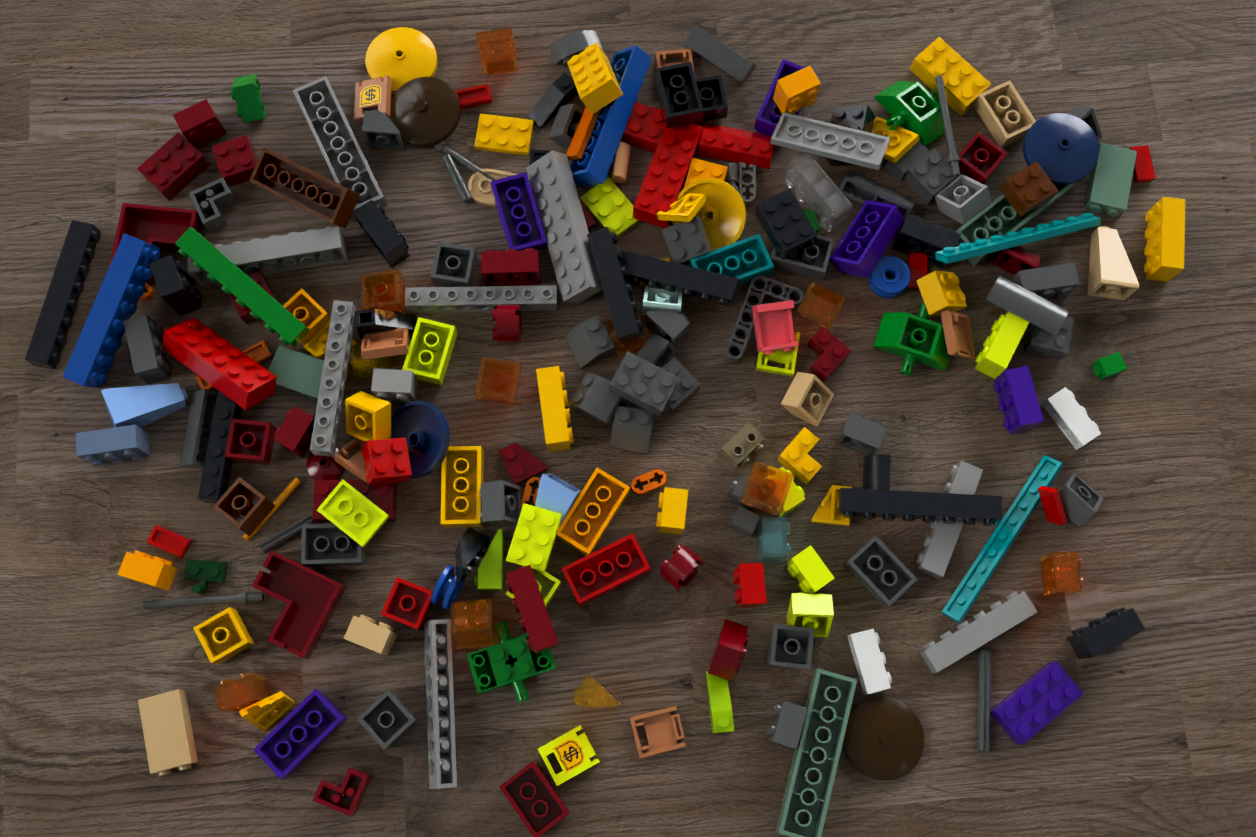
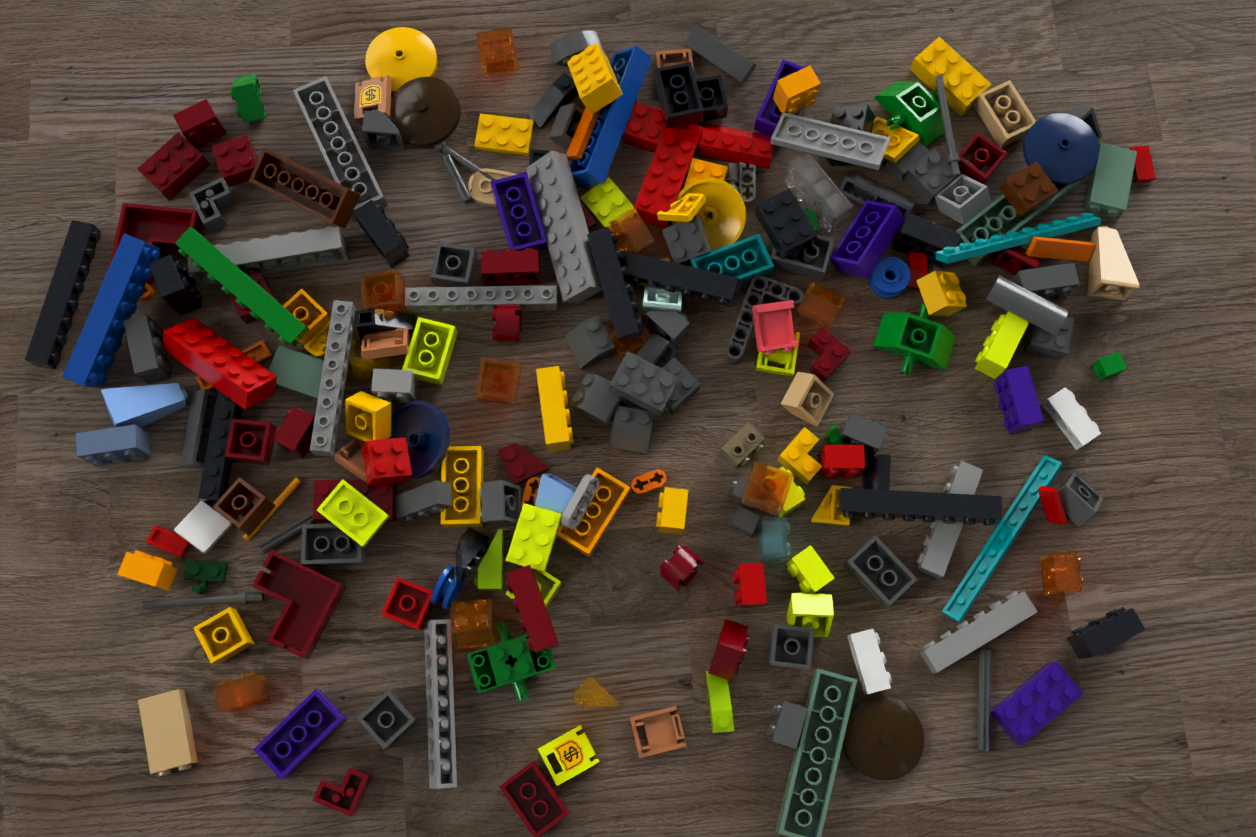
(203, 527): none -> white tile
(267, 711): yellow wing -> none
(330, 471): dark red dish -> none
(371, 636): tan brick -> none
(423, 501): none -> dark grey brick
(474, 96): red tile -> none
(574, 511): none -> light grey beam
(606, 570): red slope -> none
(621, 163): light nougat brick -> none
(631, 231): none -> clear orange brick
(833, 436): none -> green tile
(841, 461): none -> red brick
(958, 336): nougat container -> none
(1060, 249): none -> orange tile
(1165, 239): yellow brick -> none

